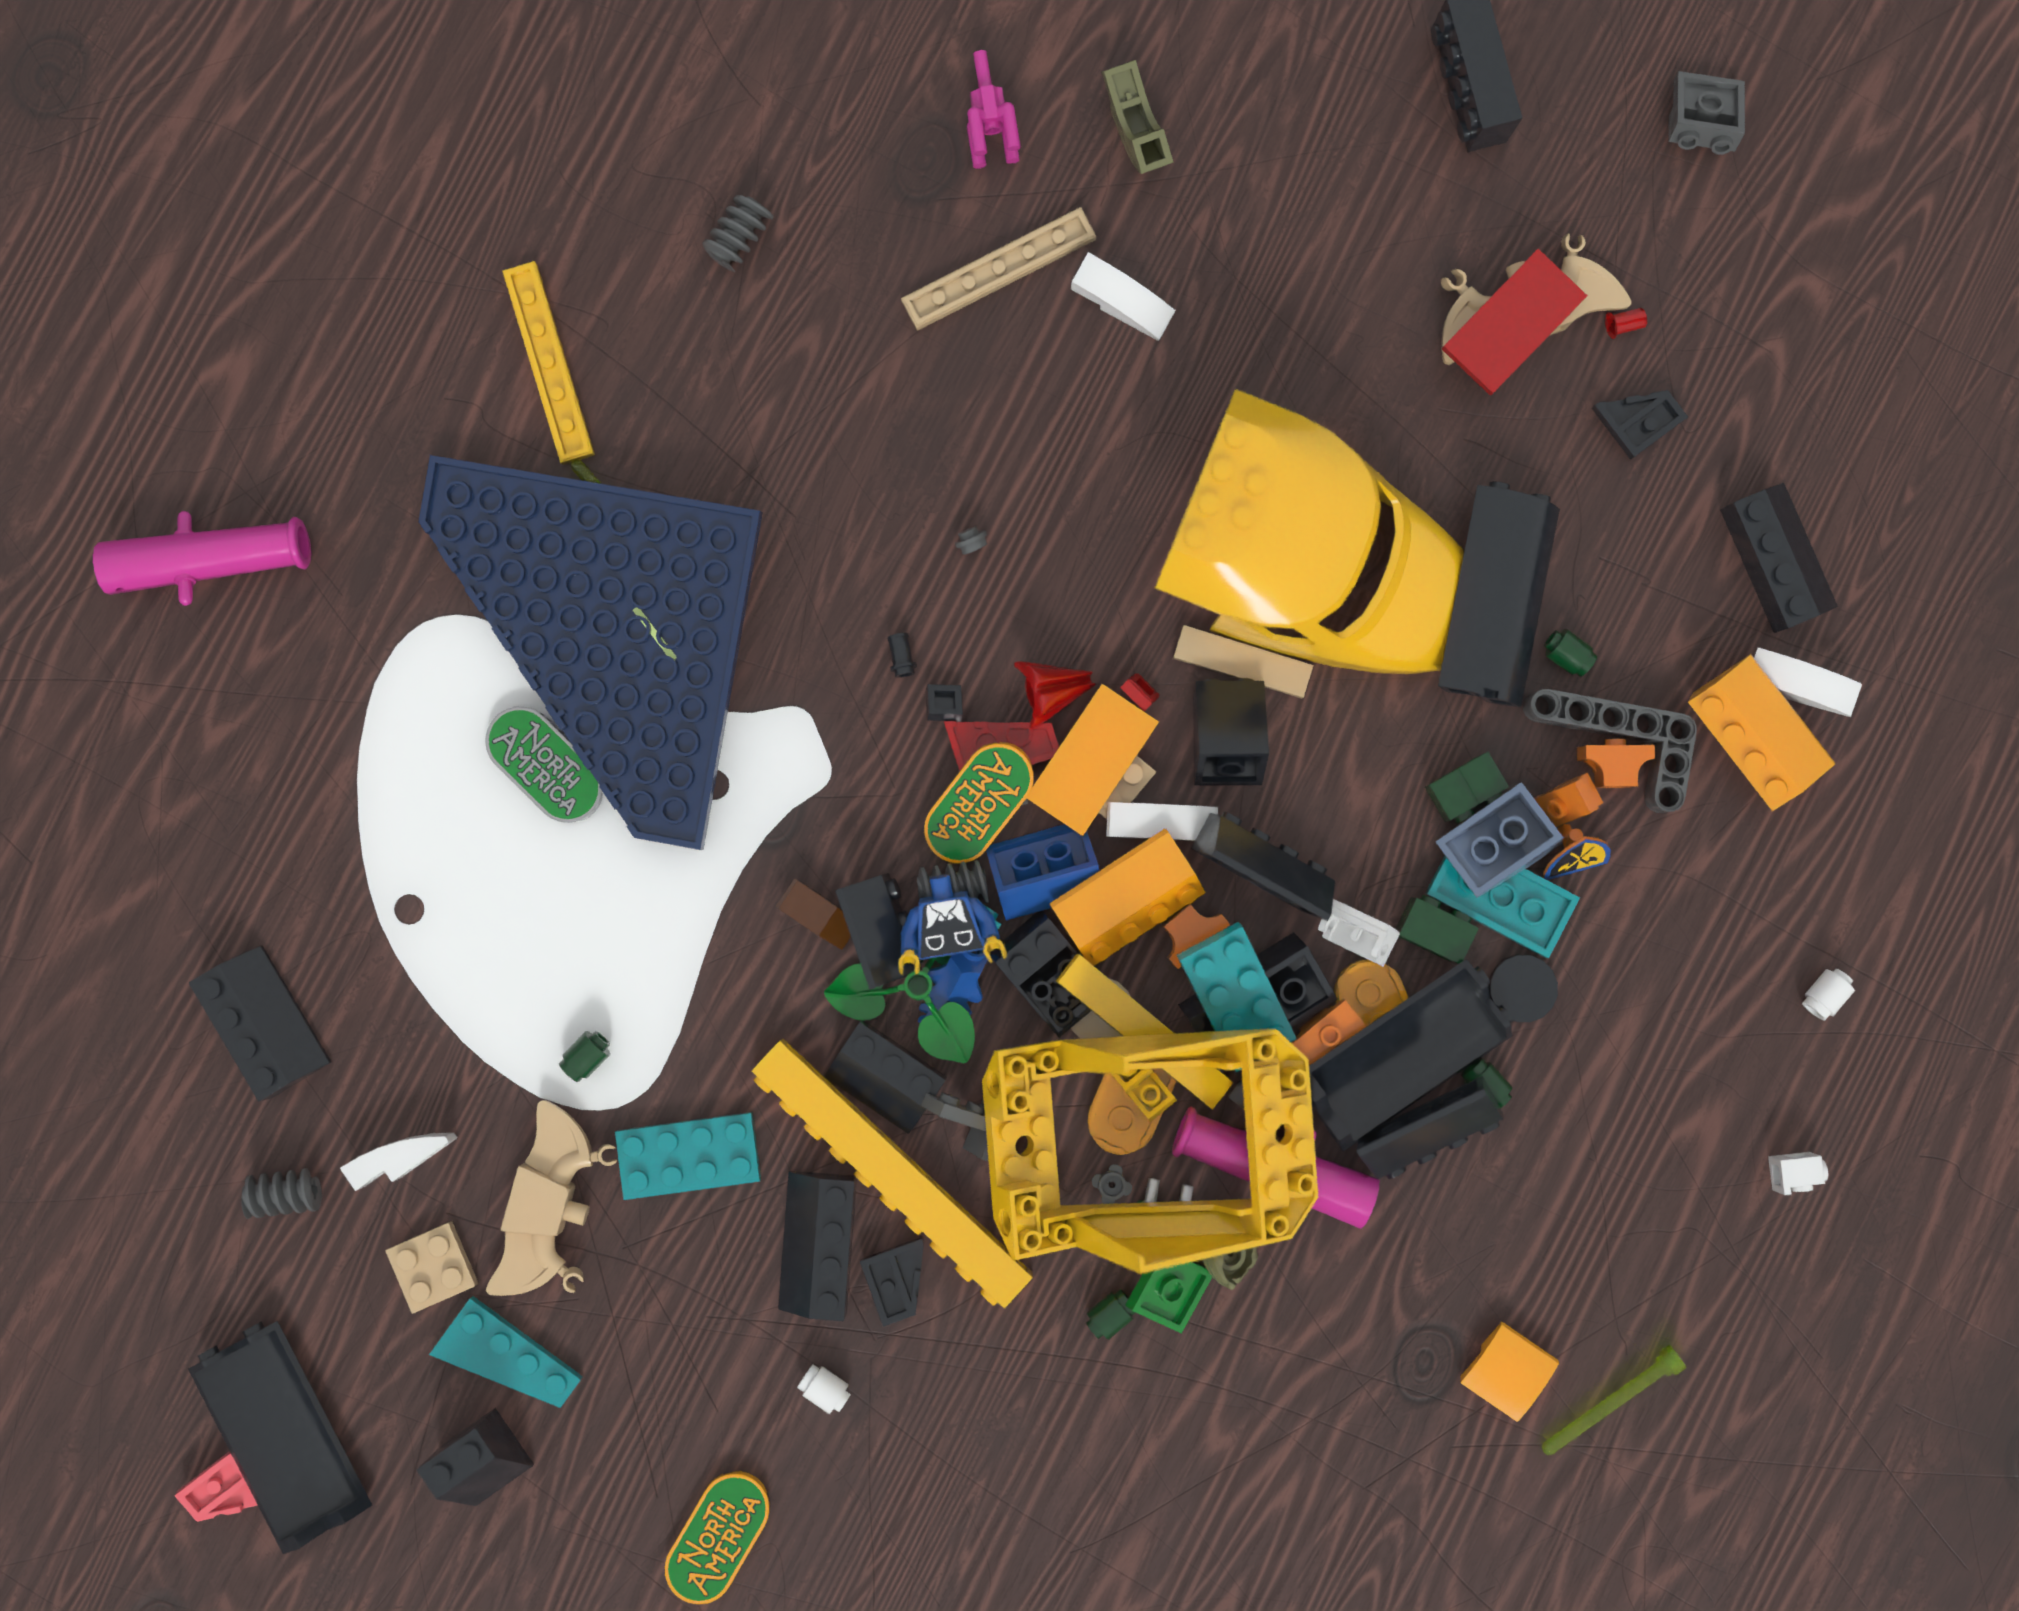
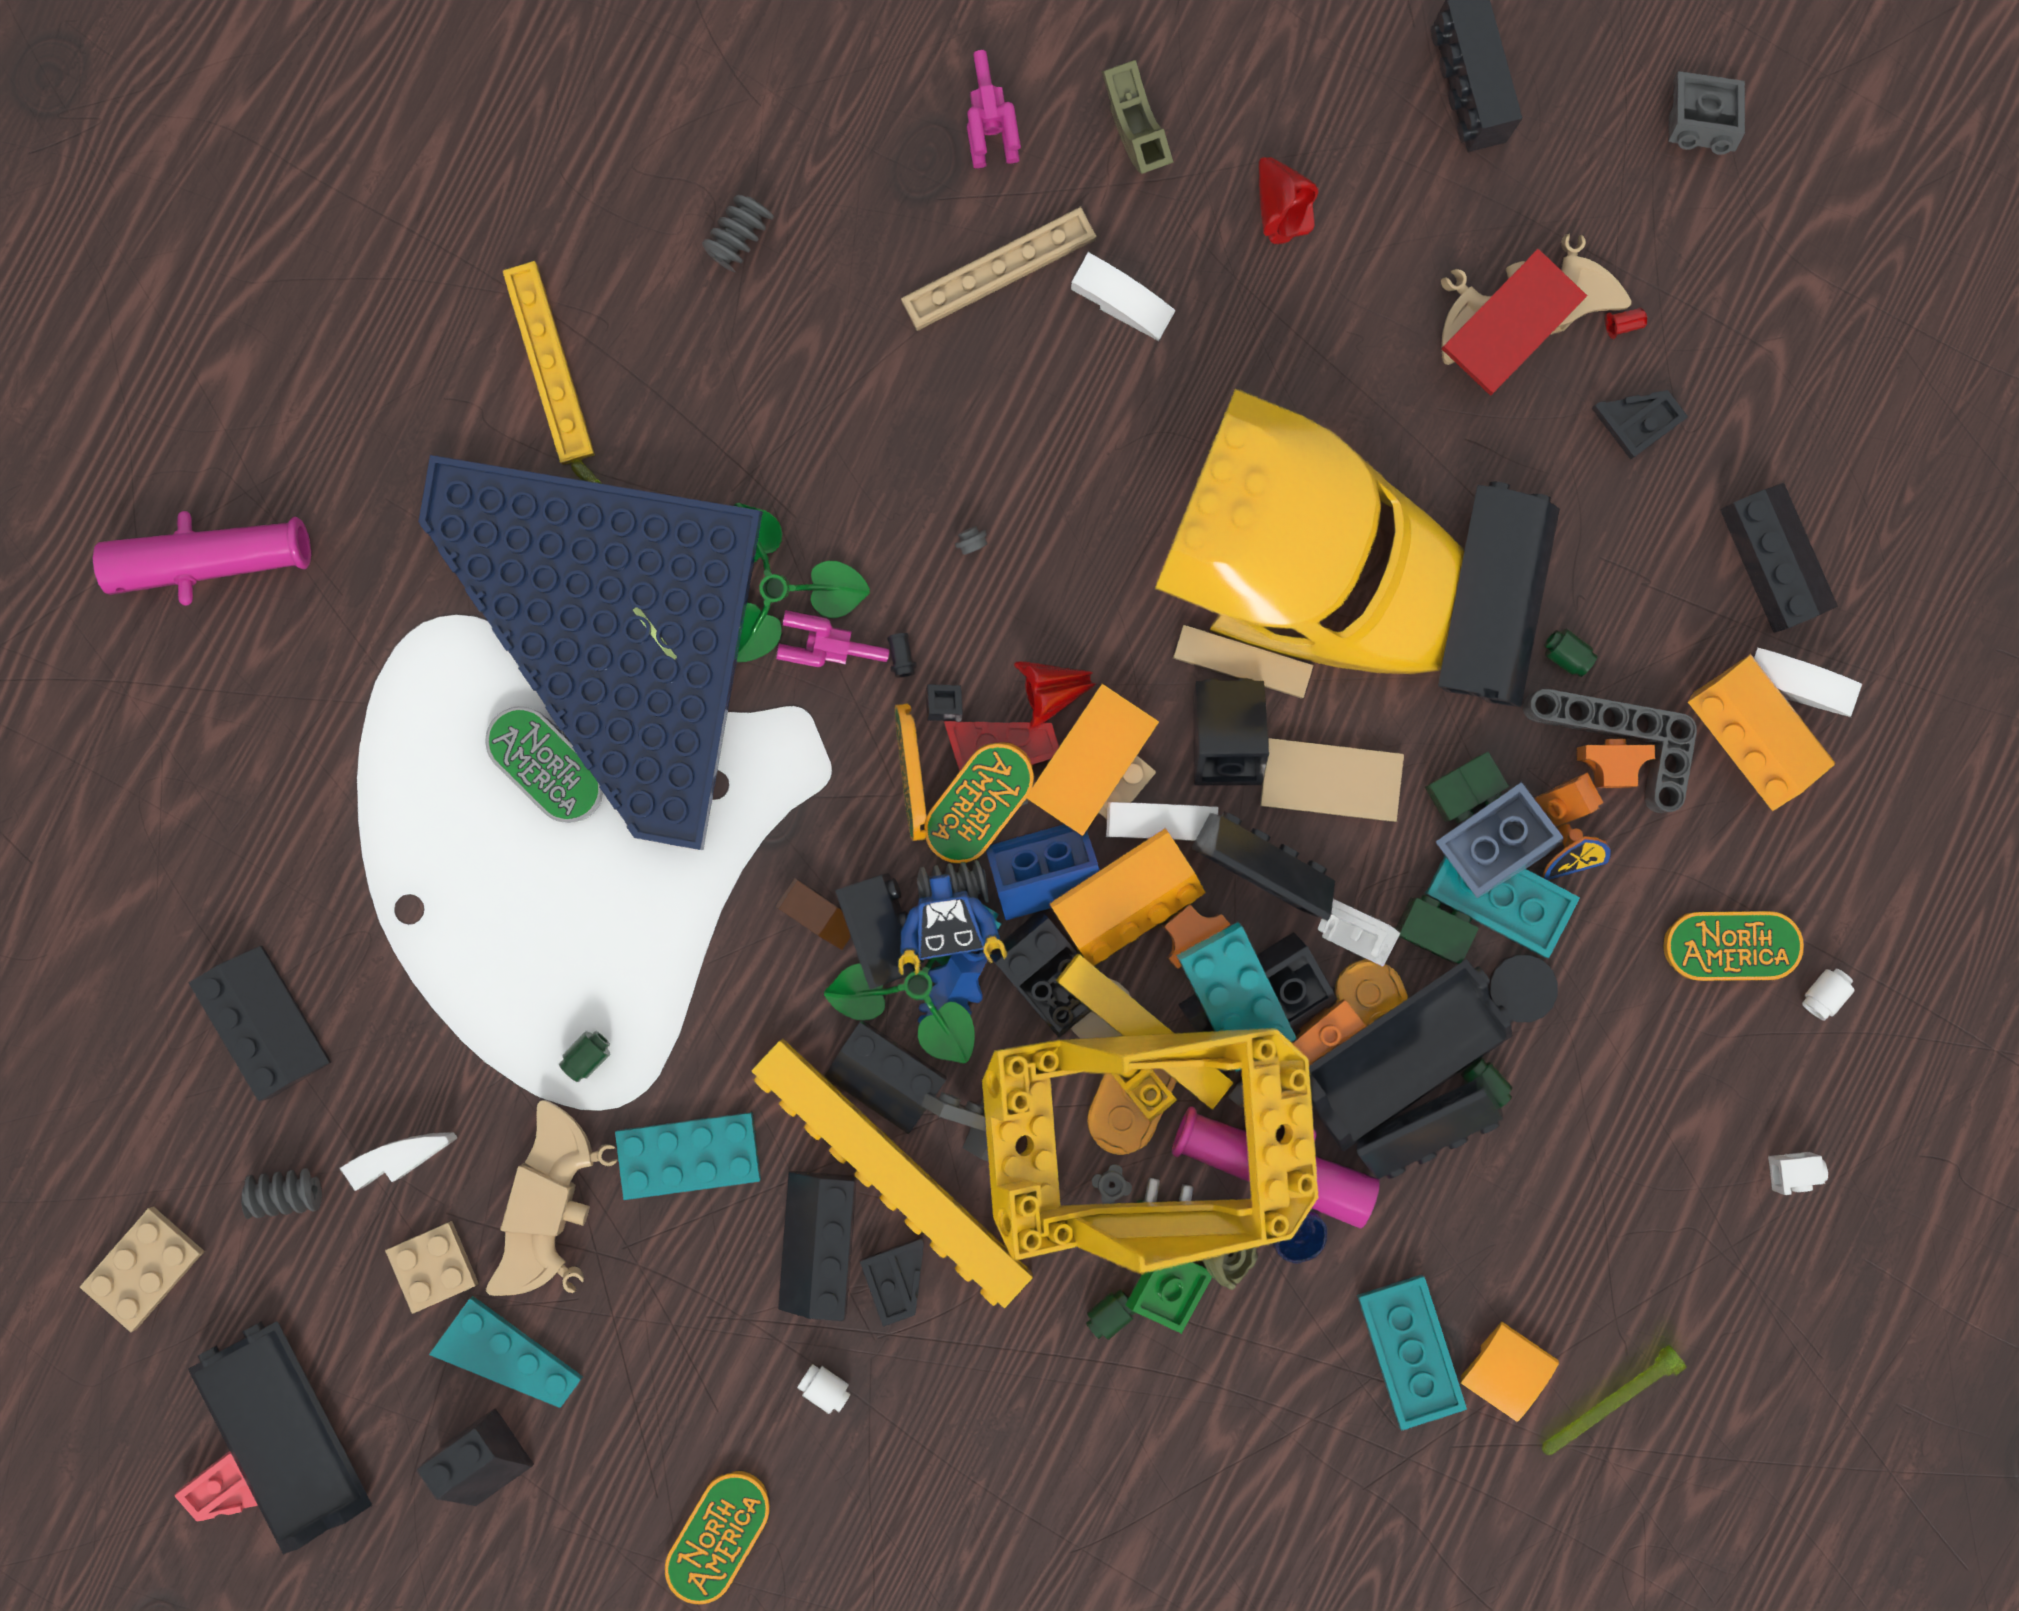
(142, 1269): none -> tan plate
(824, 643): none -> dark pink plant
(835, 592): none -> green plant
(910, 771): none -> light orange tile
(1140, 691): red tile -> none
(1285, 201): none -> red hat
(1306, 1242): none -> clear blue piece
(1332, 780): none -> tan tile
(1411, 1352): none -> teal plate
(1733, 945): none -> tile

